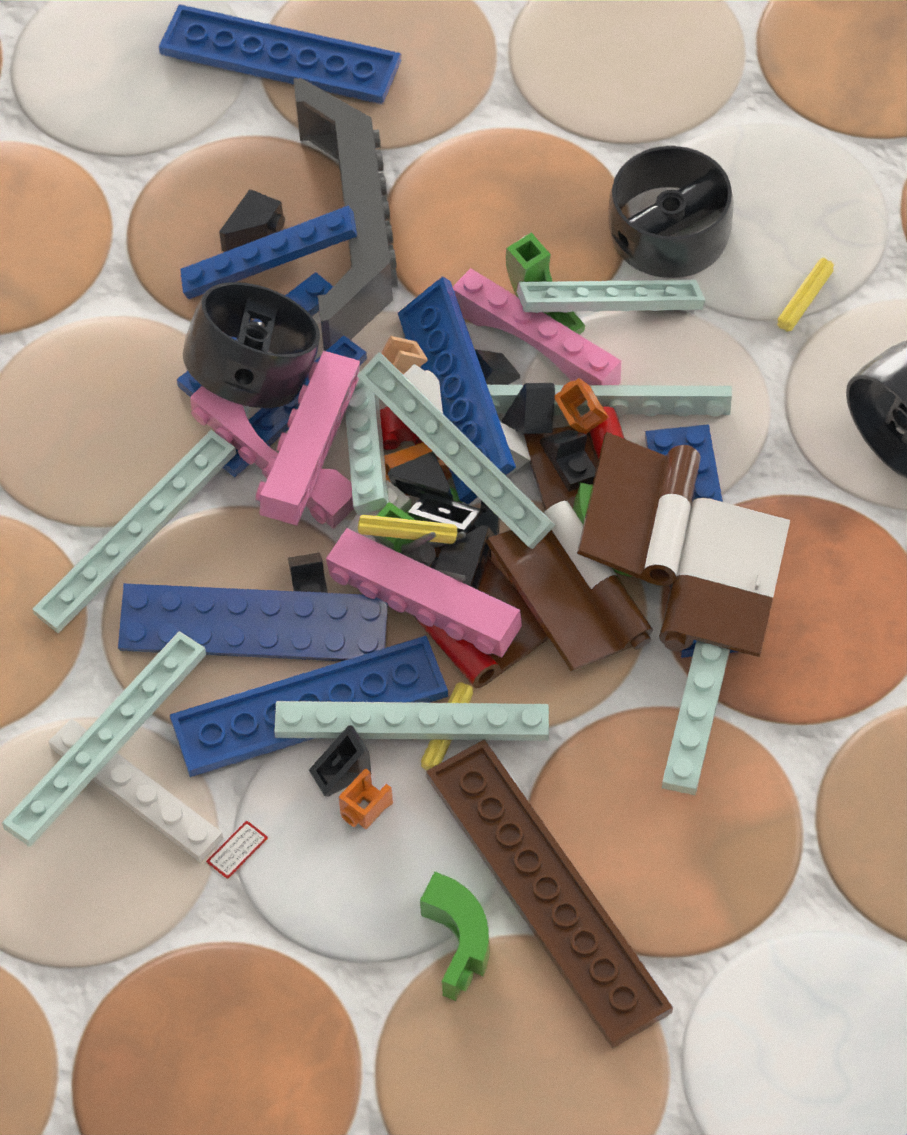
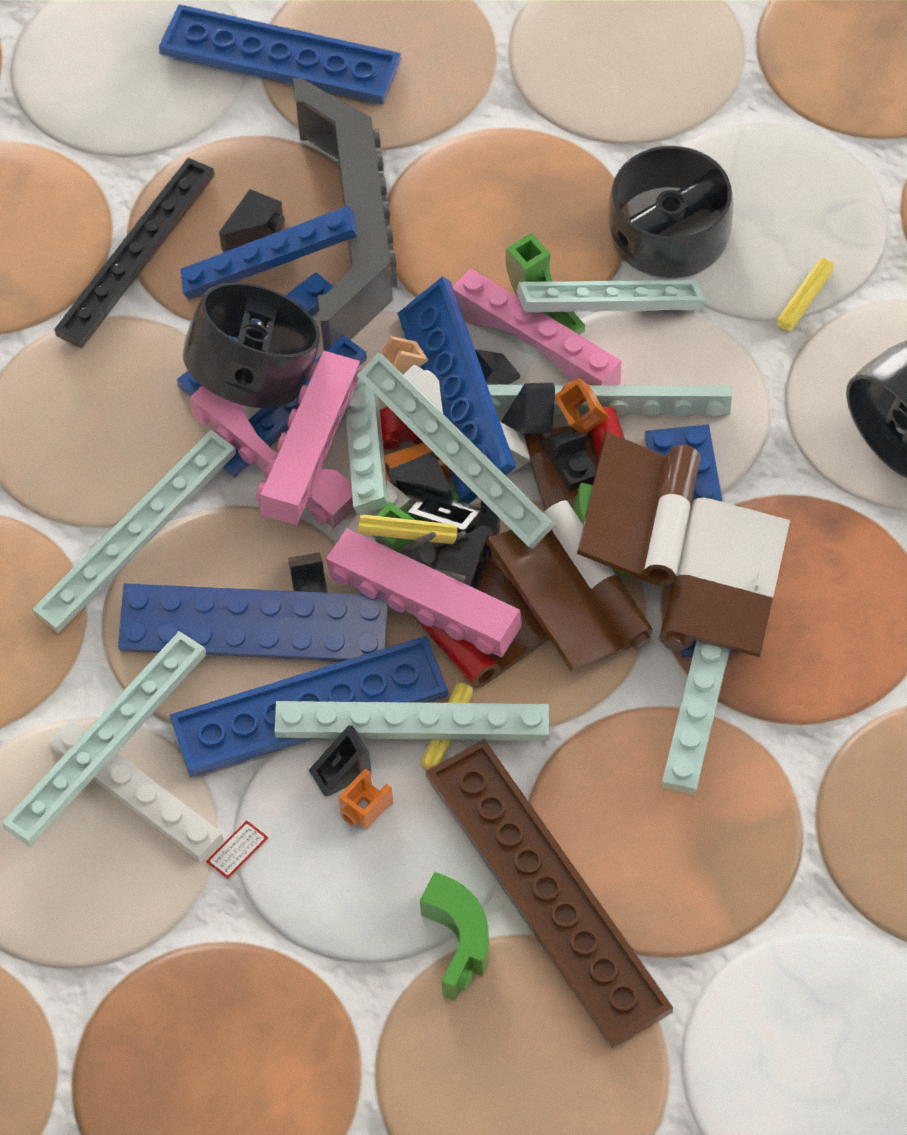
(134, 253): none -> black plate

